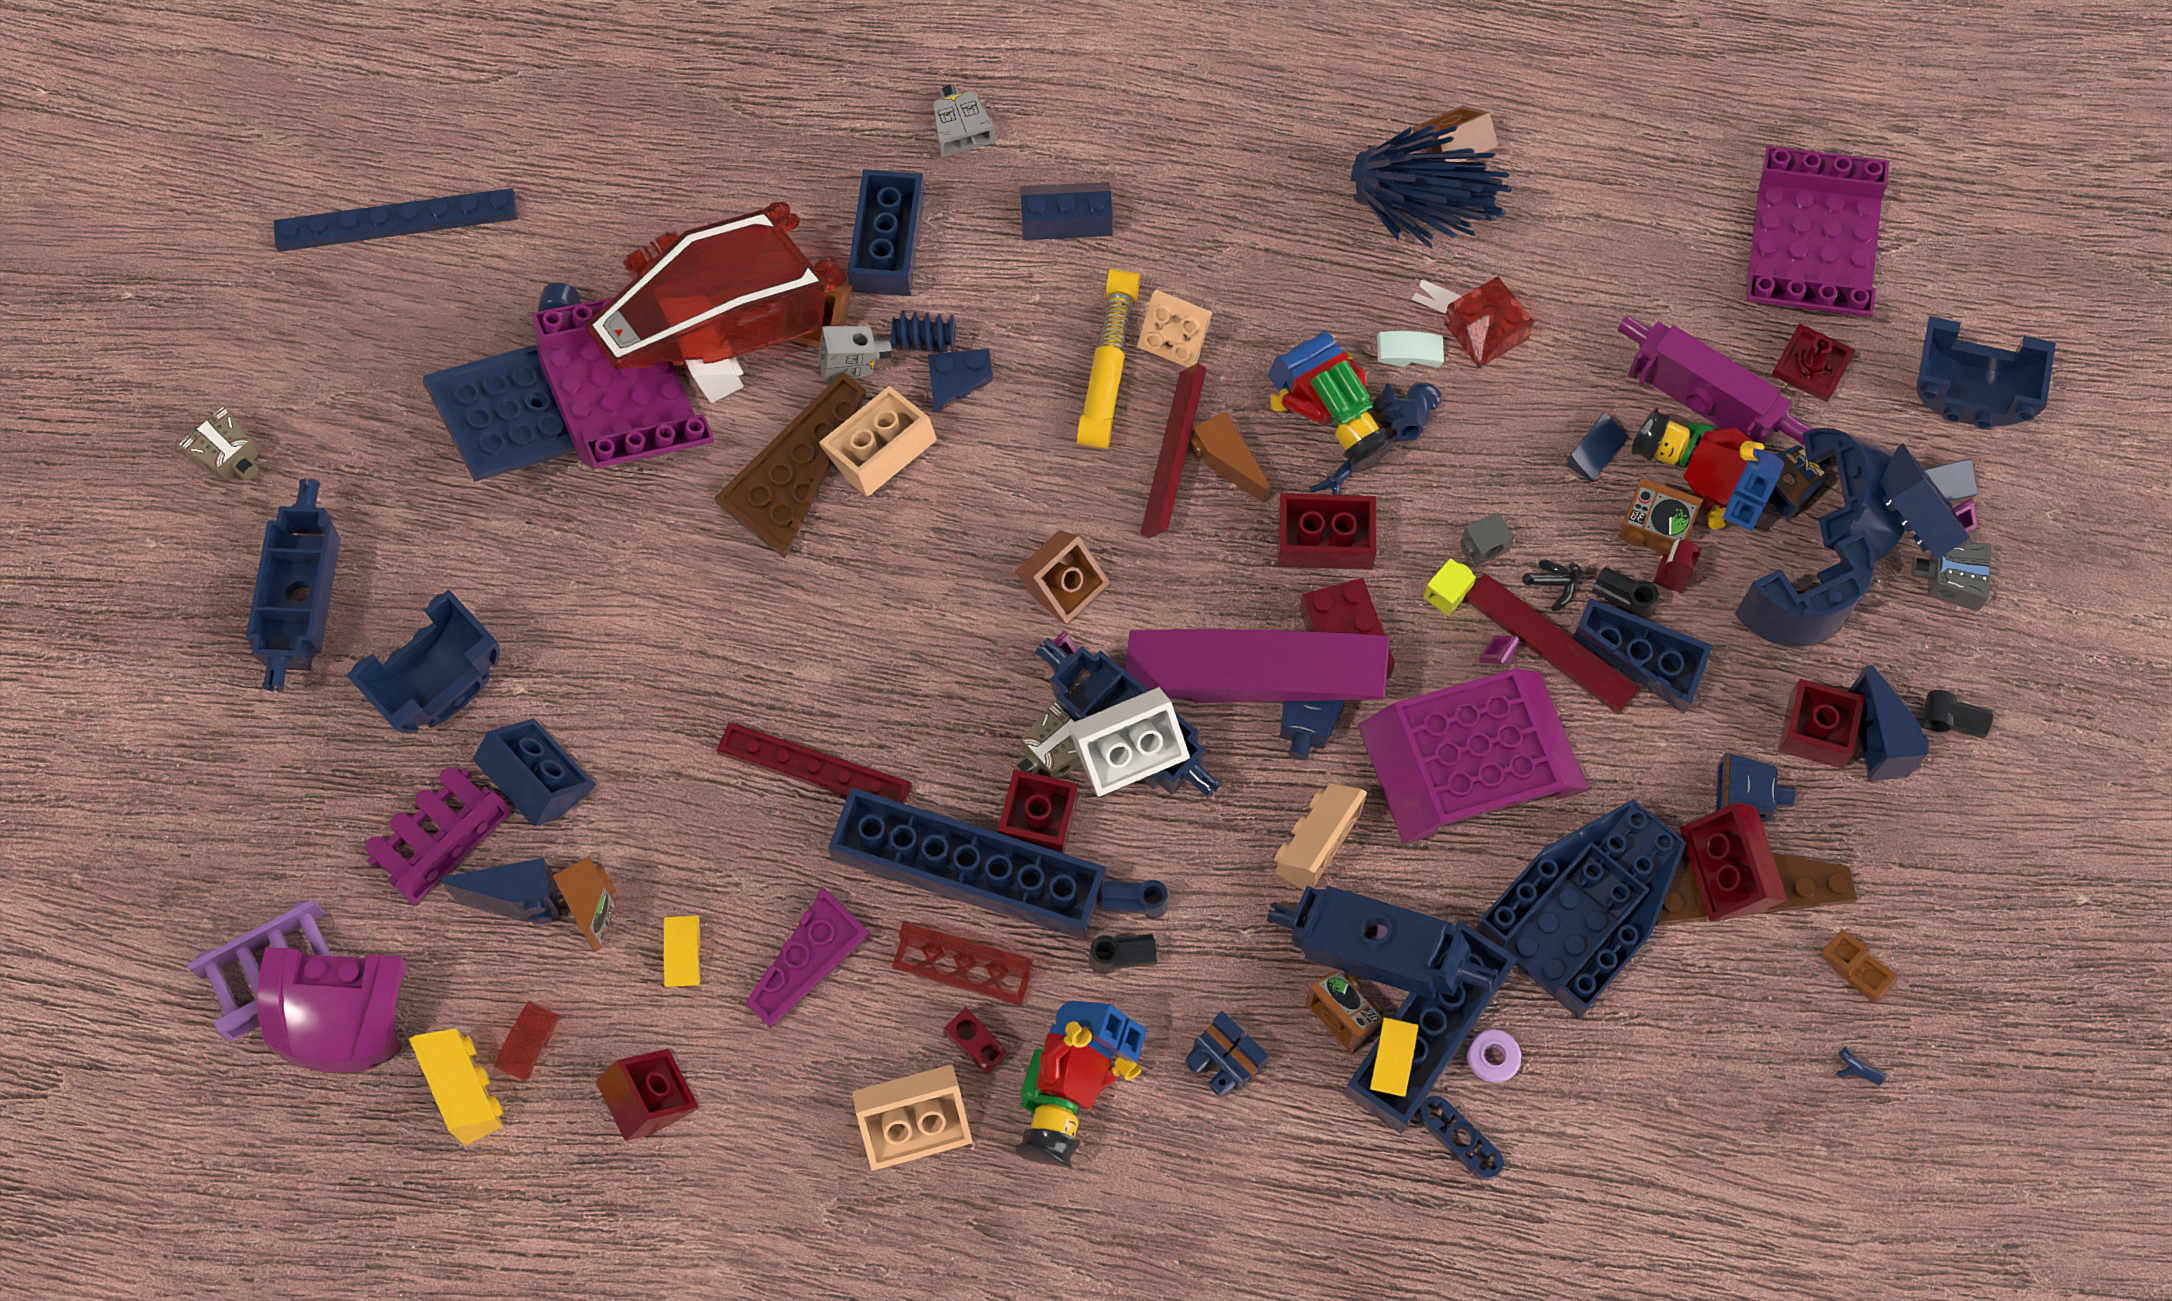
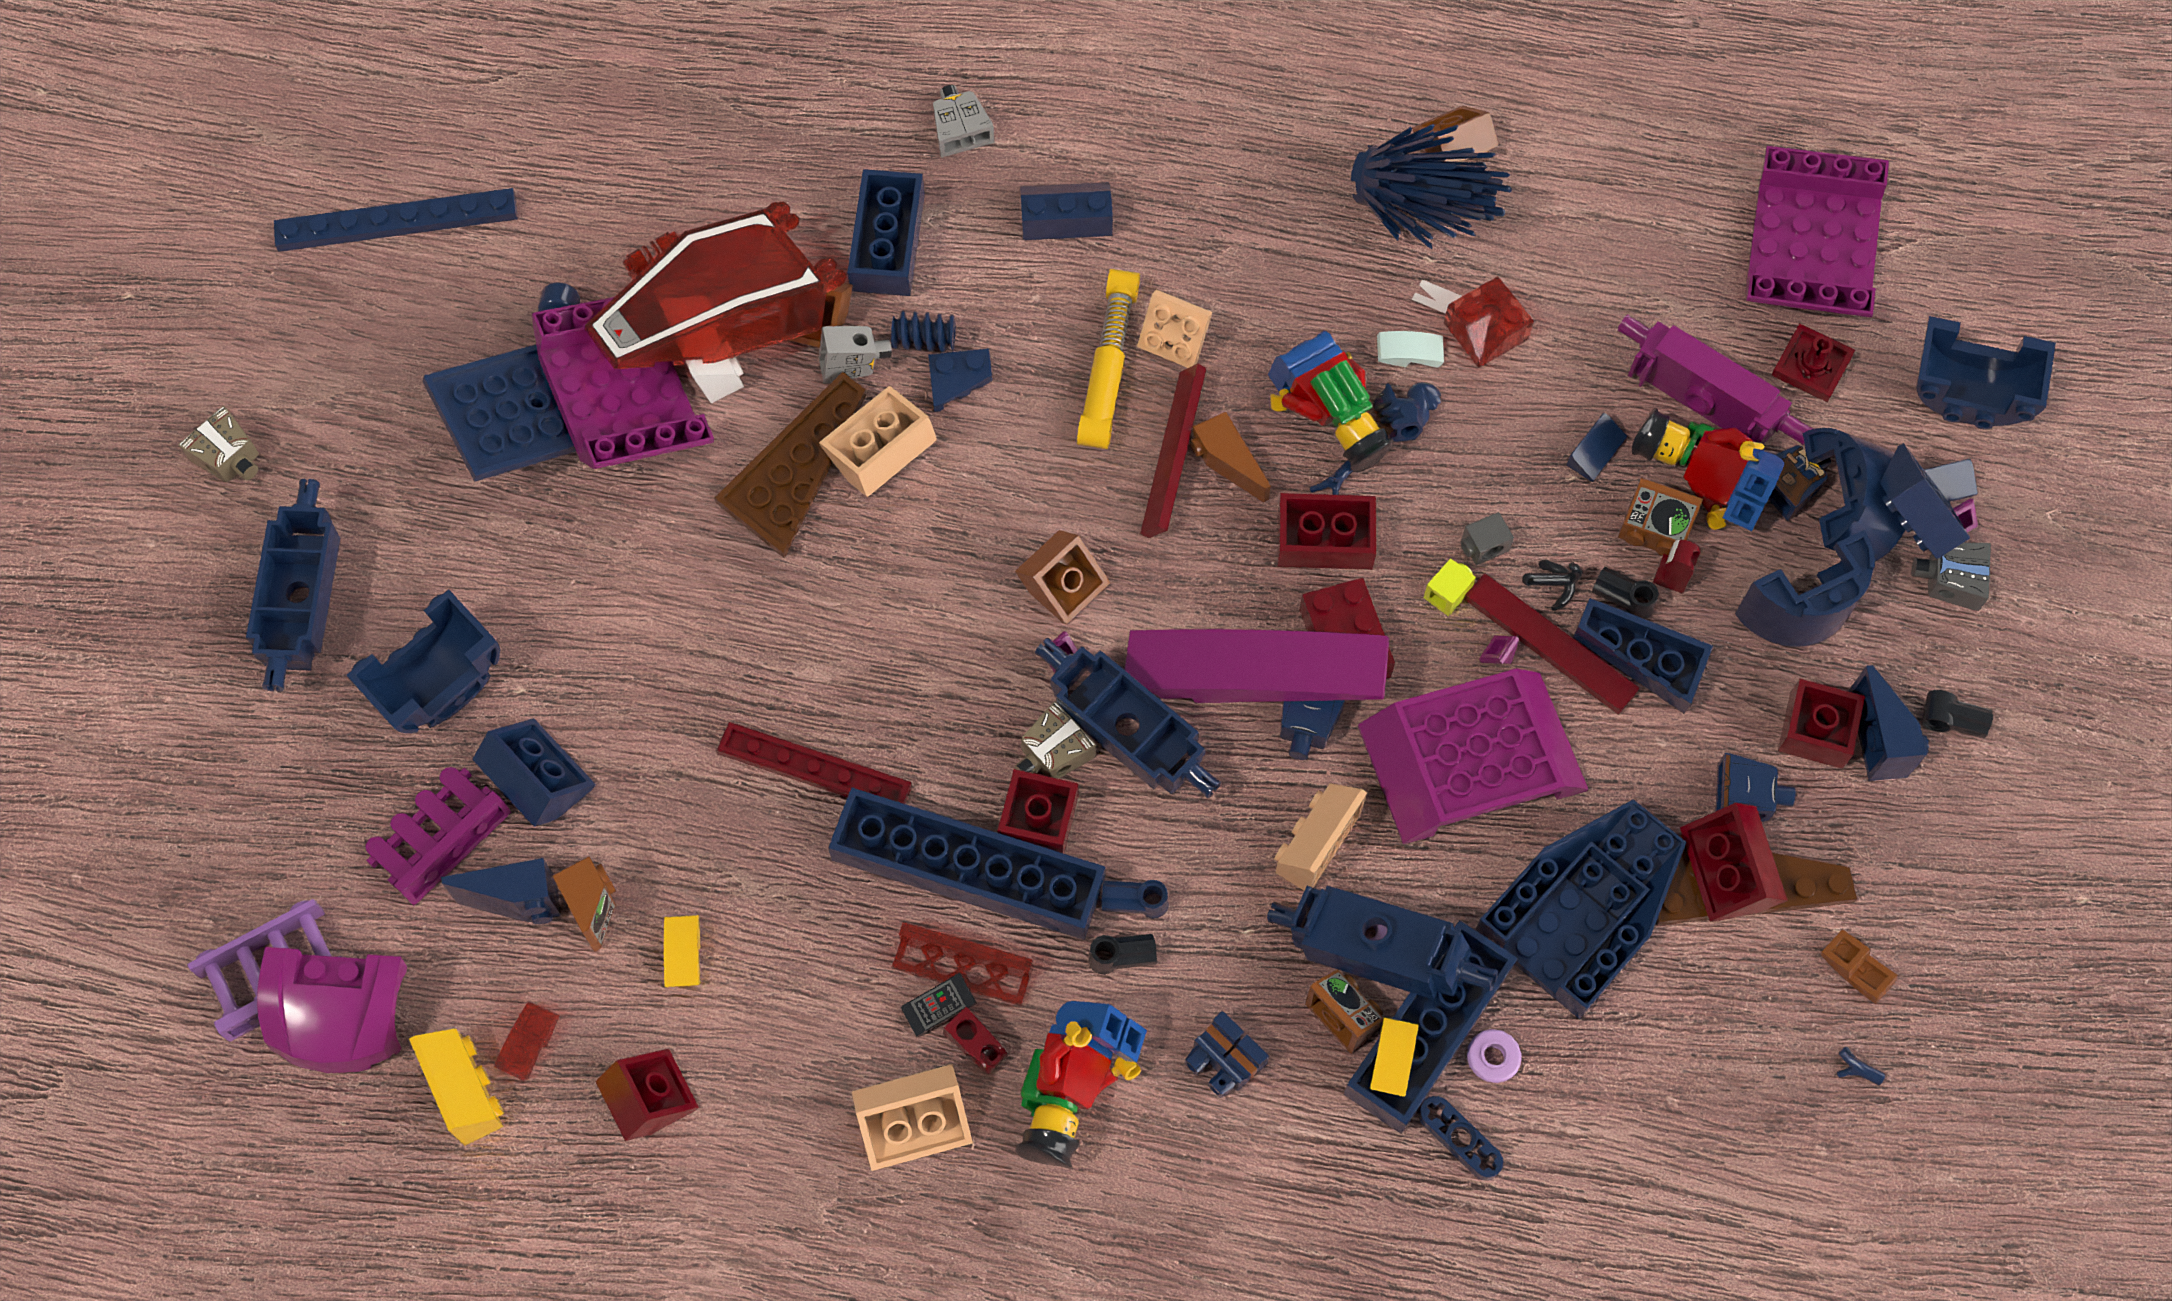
(815, 949): magenta wing -> none
(938, 1005): none -> black tile
(1129, 741): white slope -> none

